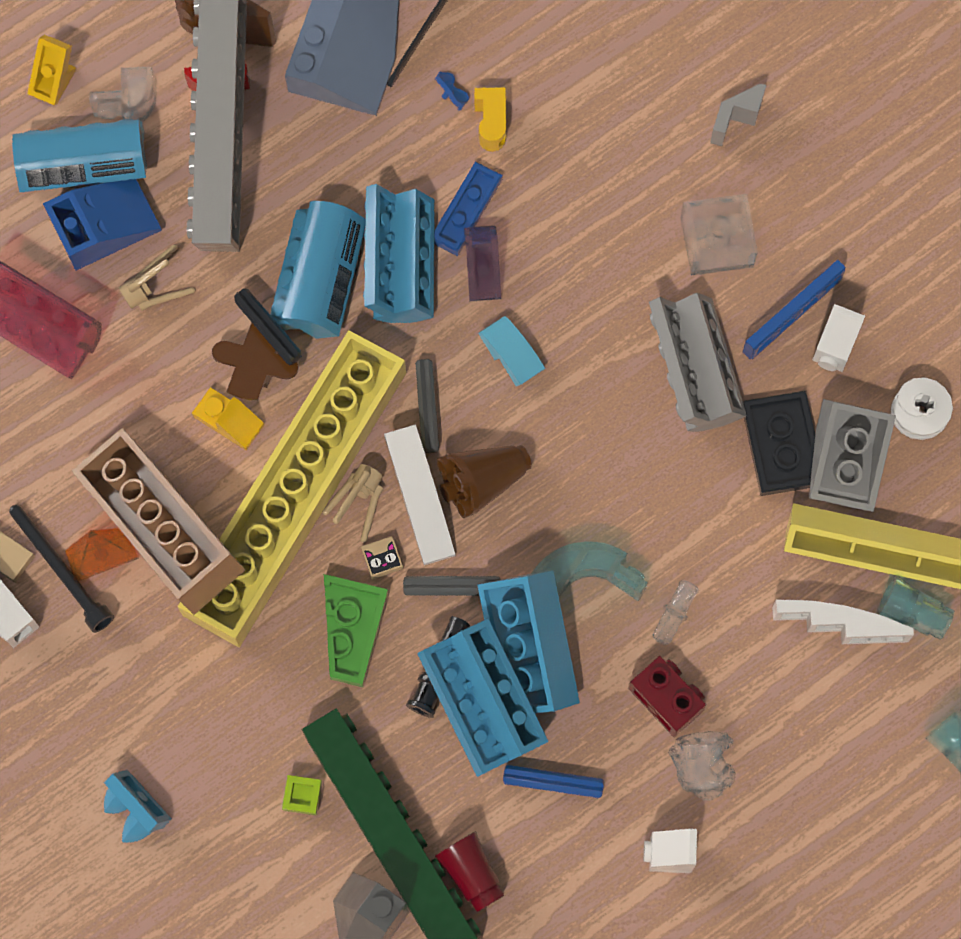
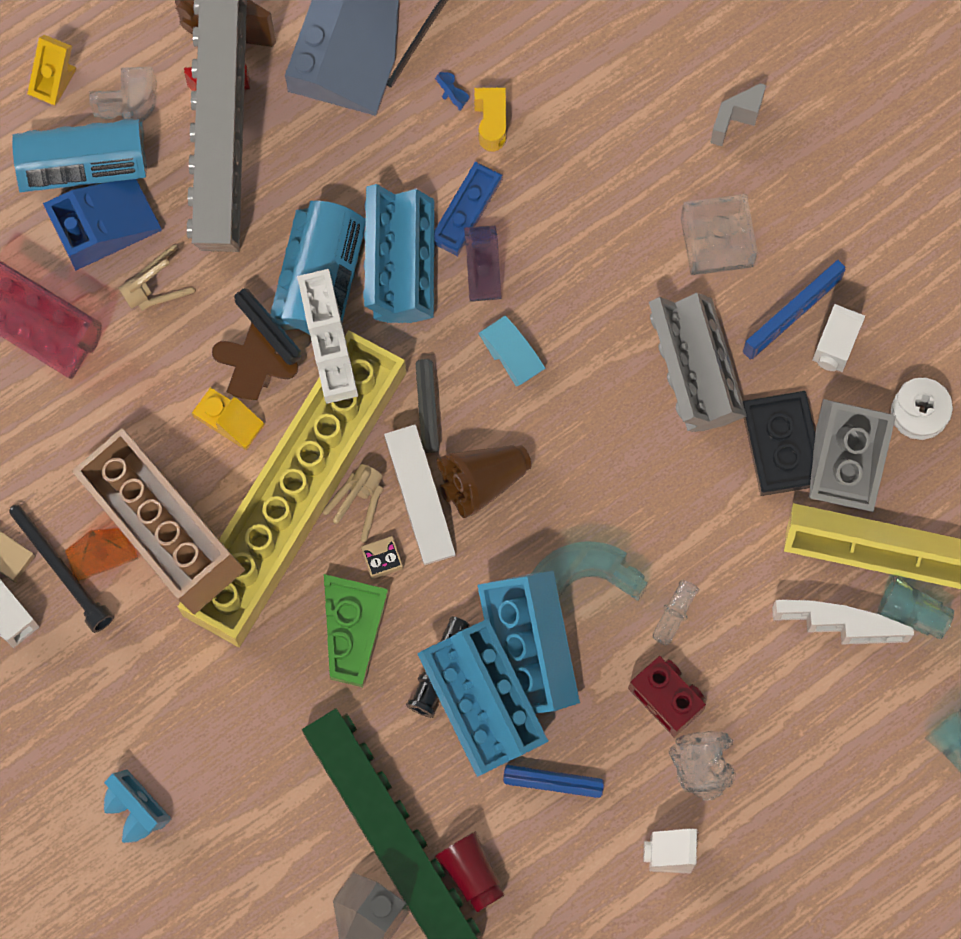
(302, 795): lime plate -> none
(327, 336): none -> white slope
(445, 585): dark grey axle -> none

